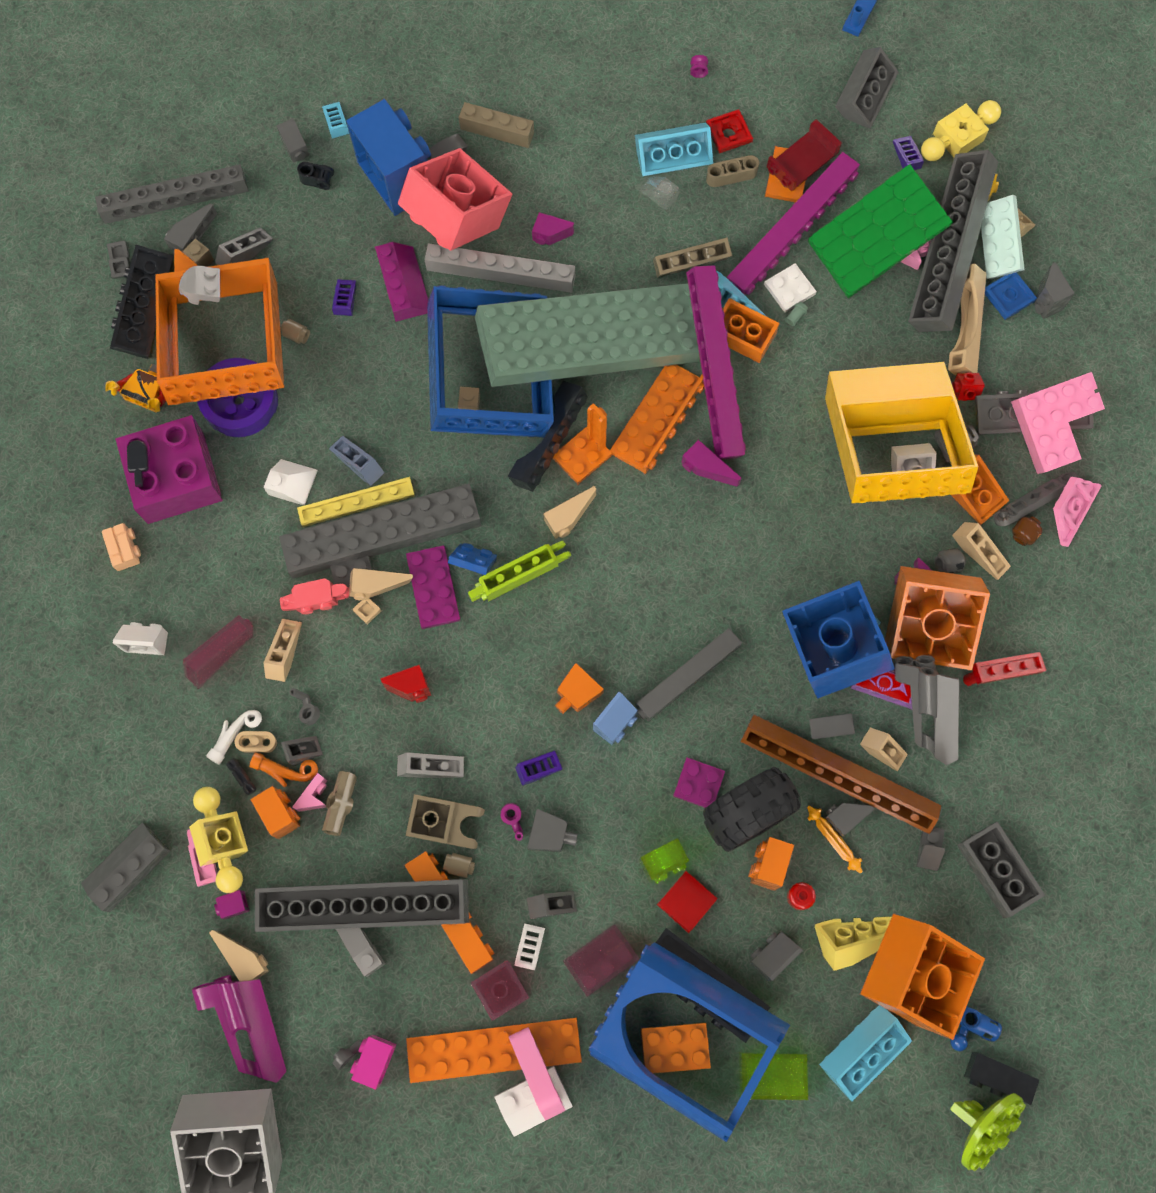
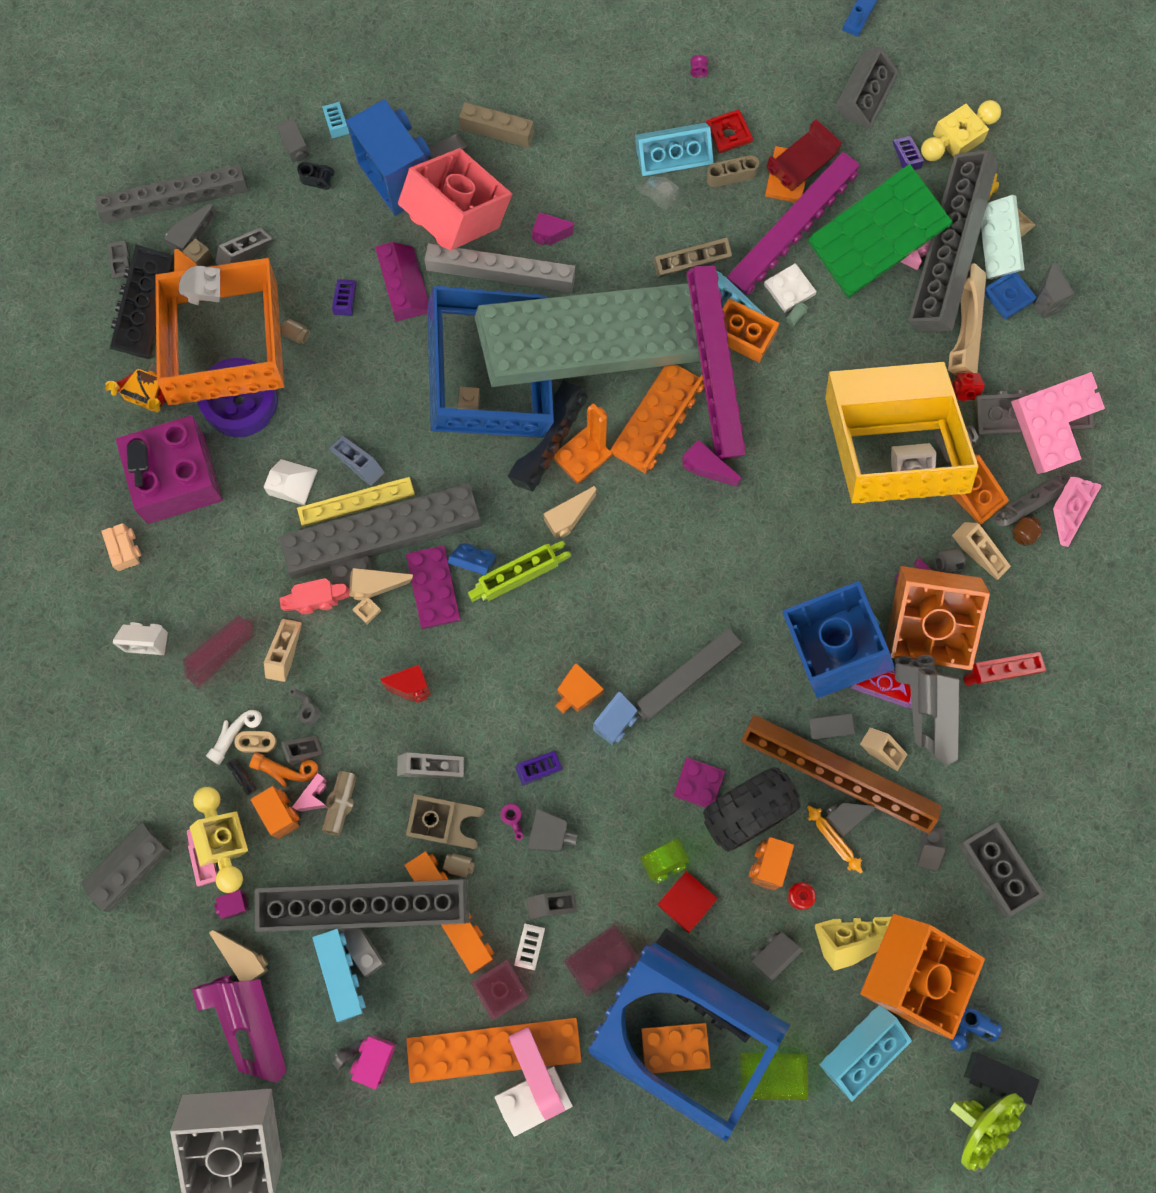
(338, 975): none -> medium azure slope

